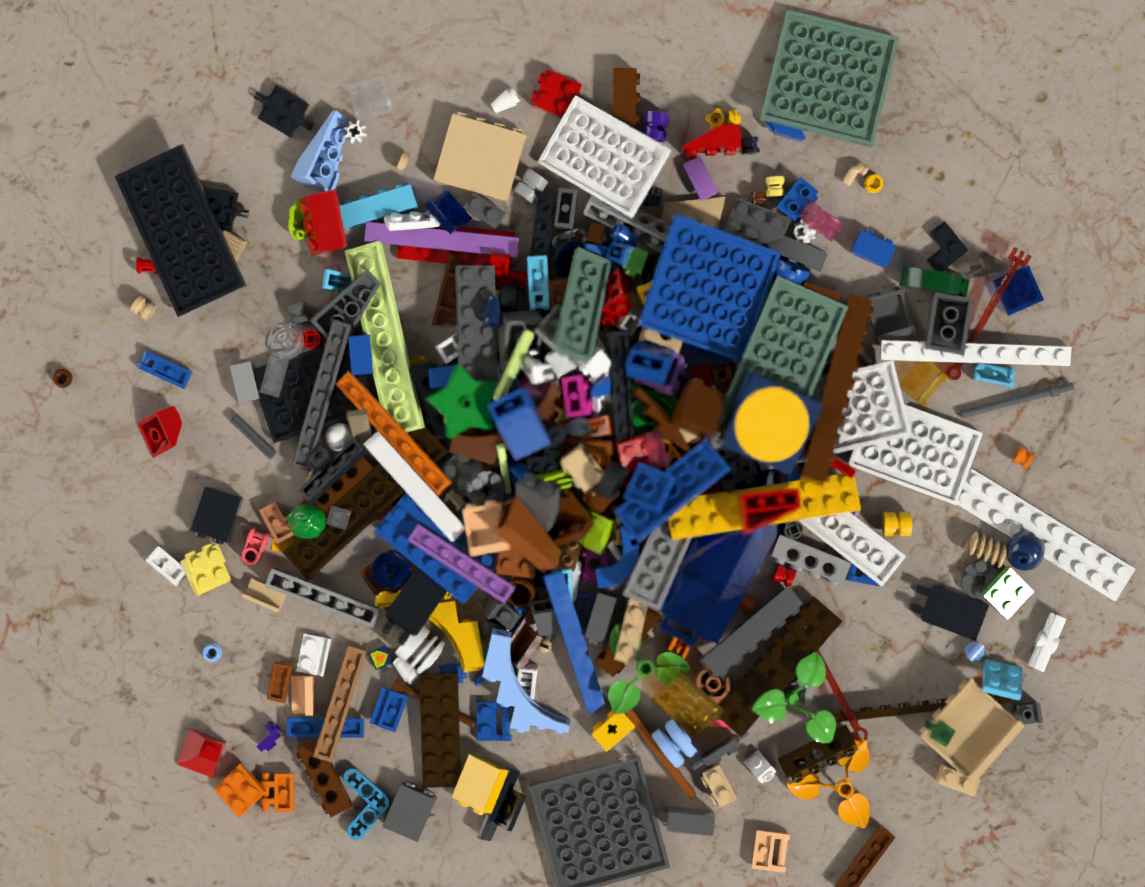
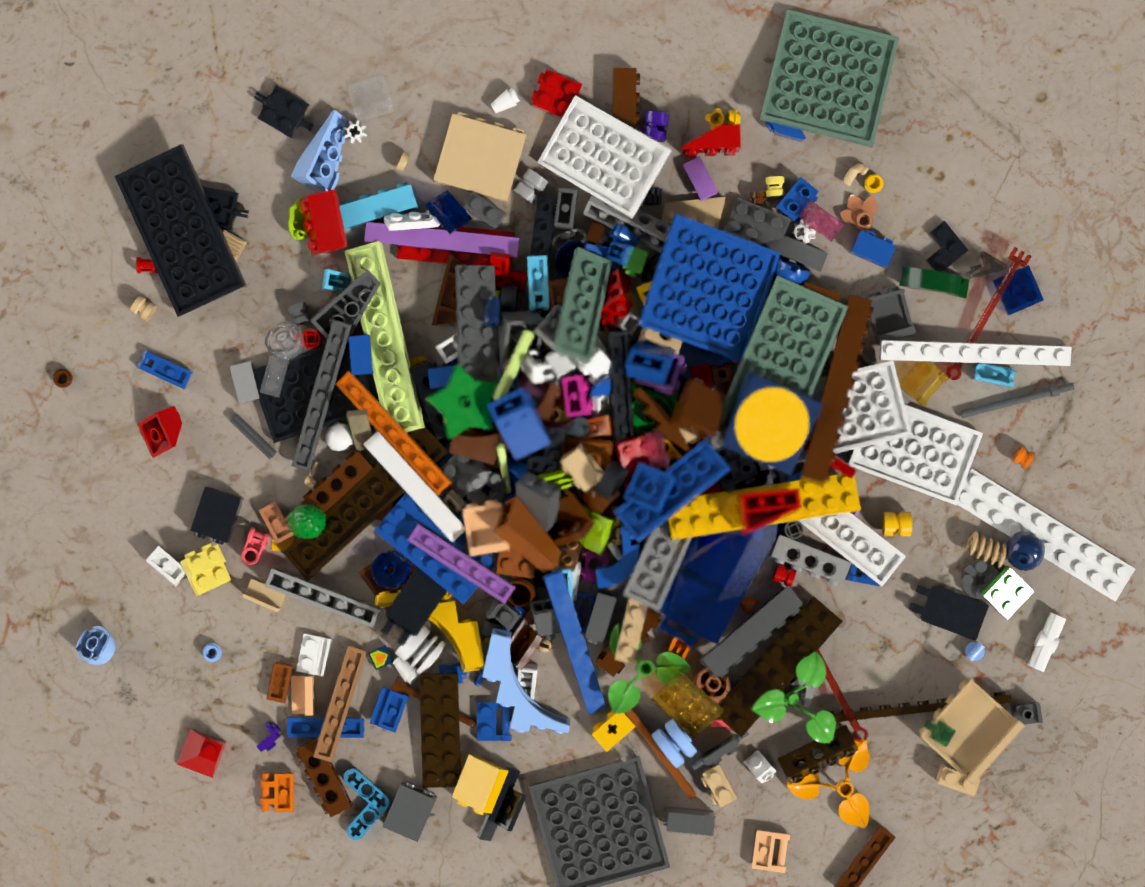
(96, 646): none -> light blue cylinder
(240, 790): orange plate -> none
(330, 469): black plate -> none
(338, 517): clear tile -> none
(749, 146): black wheel -> none
(859, 209): none -> nougat plate
(948, 323): dark grey slope -> none
(1002, 679): medium azure plate -> none

